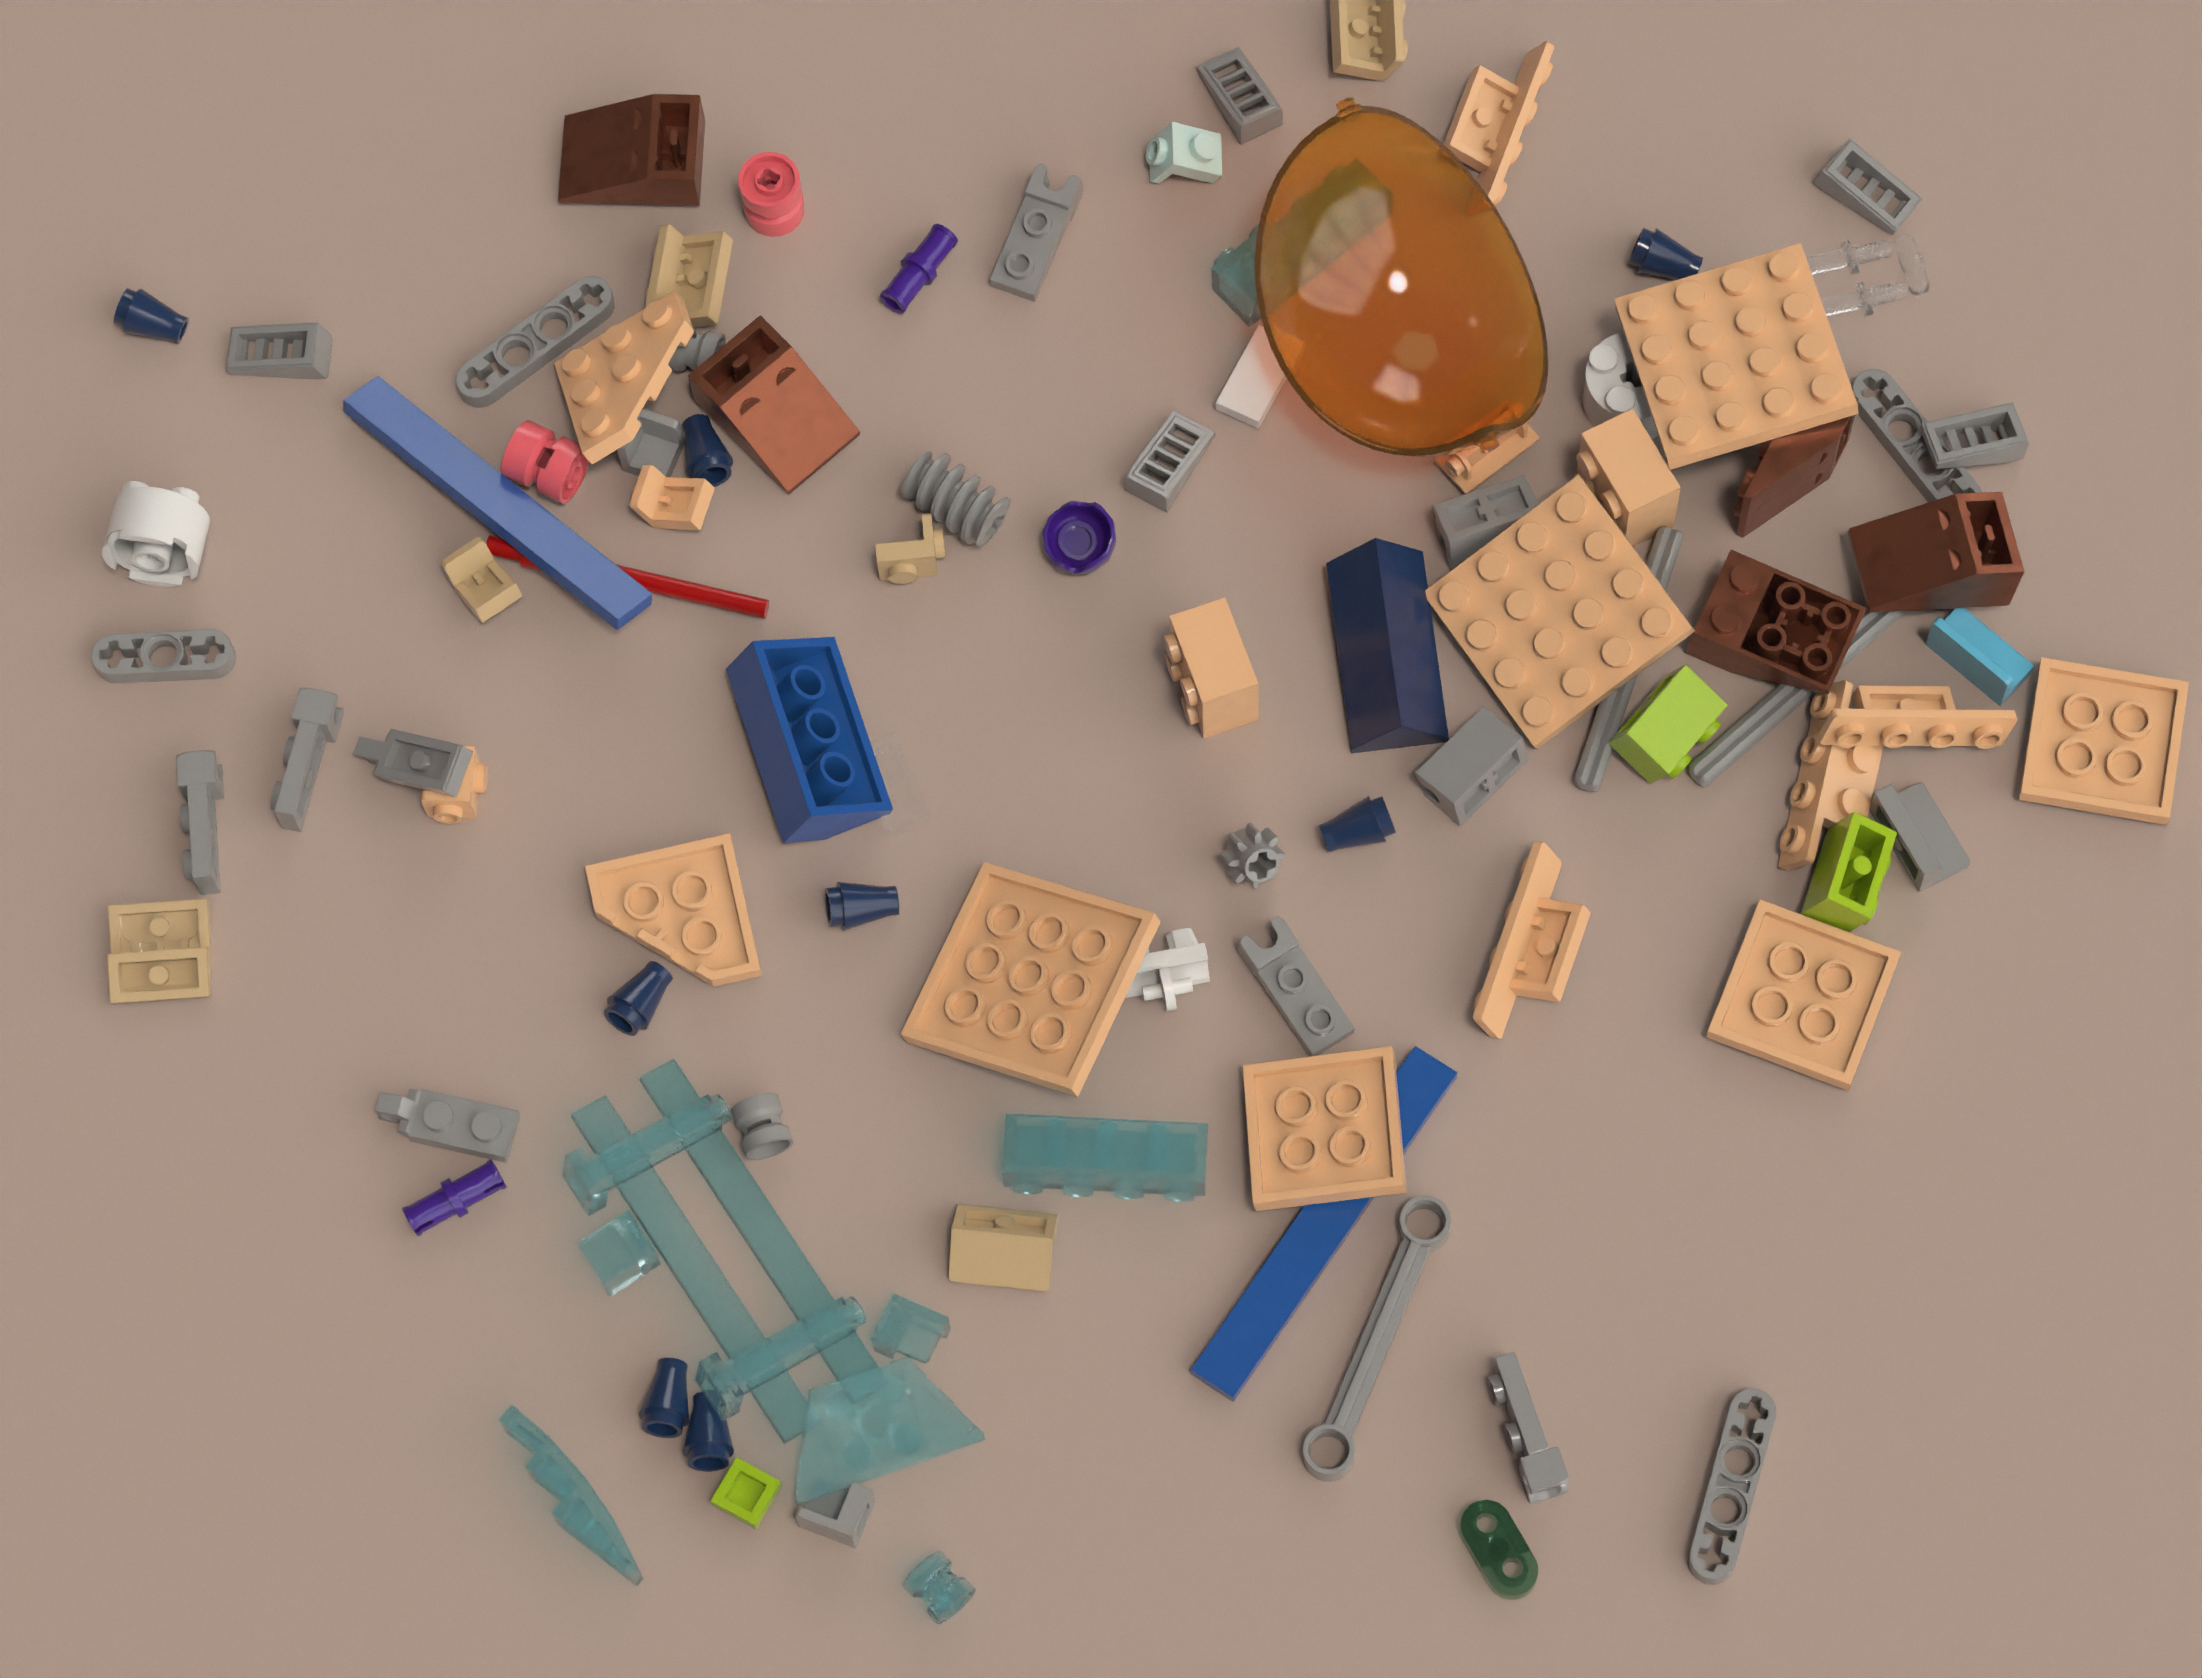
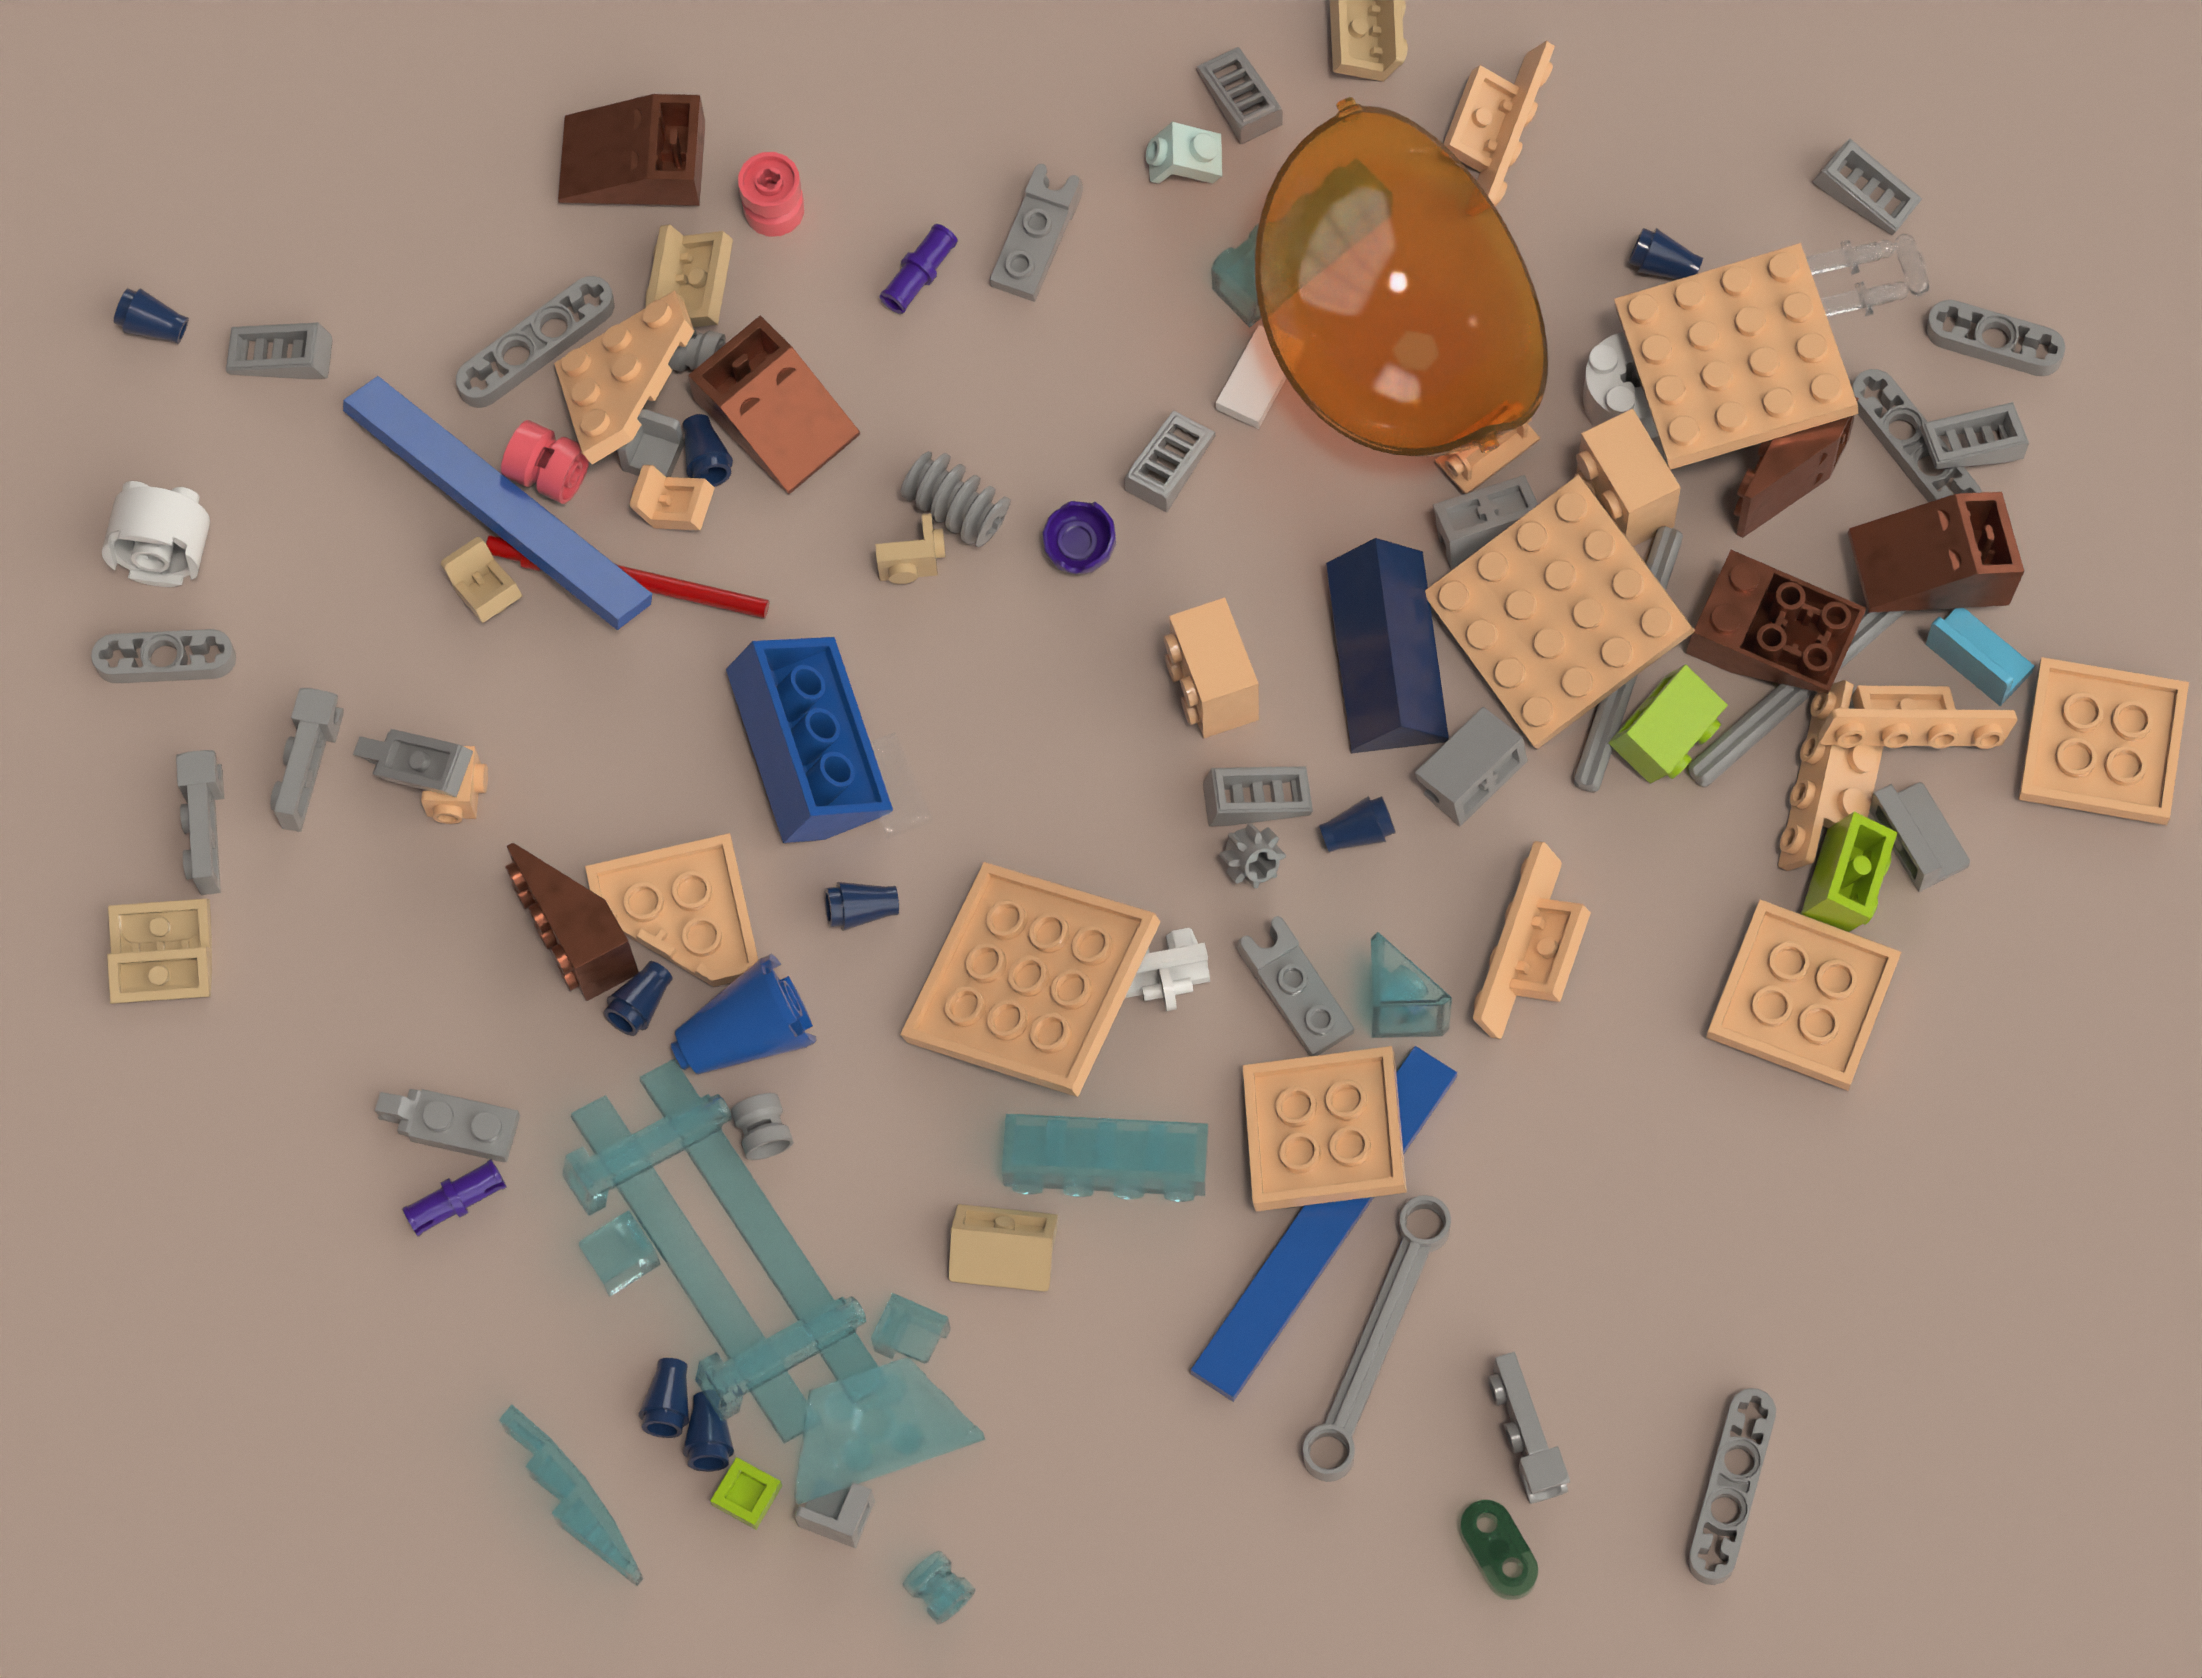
(573, 924): none -> copper slope
(745, 1022): none -> blue cone
(1240, 812): none -> light grey slope
(1403, 996): none -> clear light blue slope
(2004, 356): none -> light grey beam

